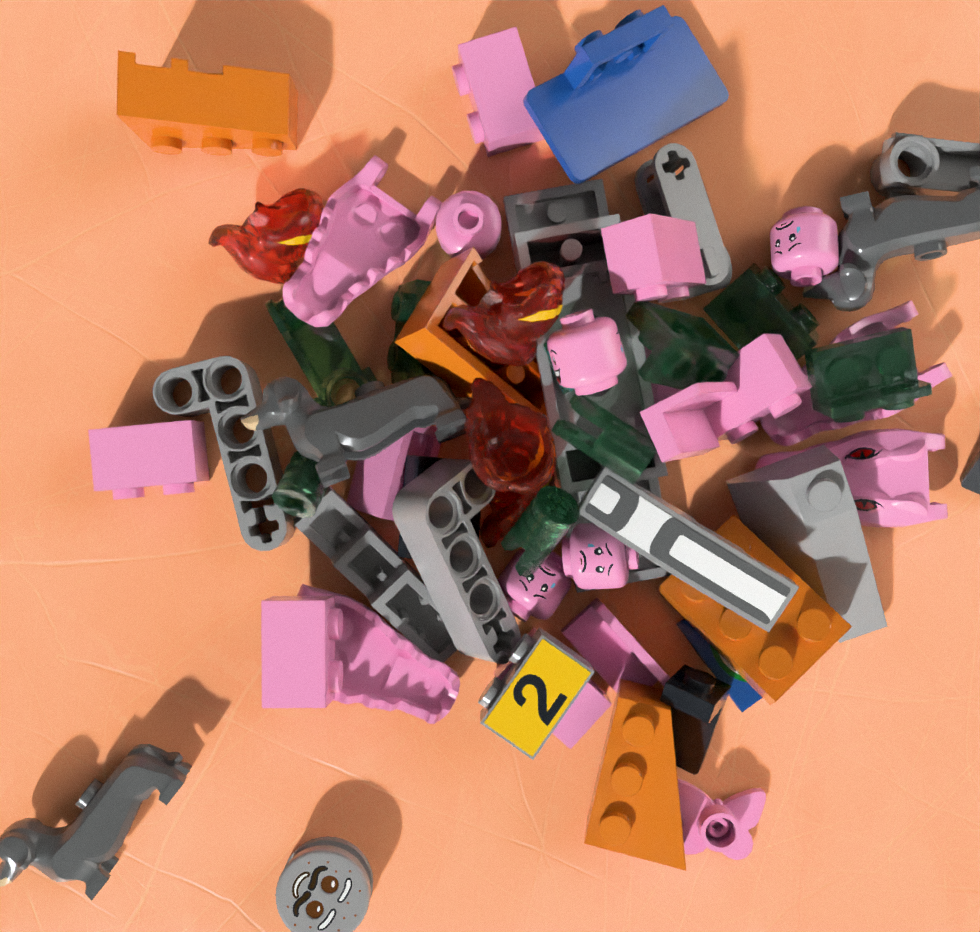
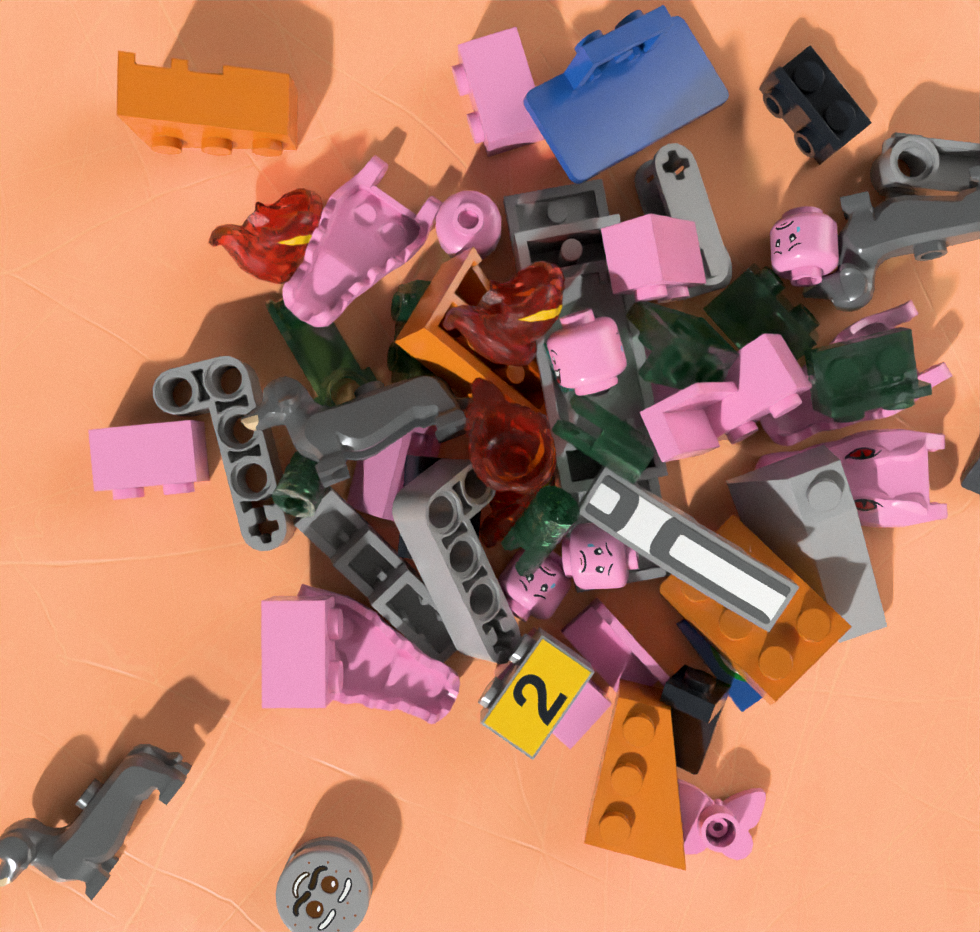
(813, 105): none -> black bracket

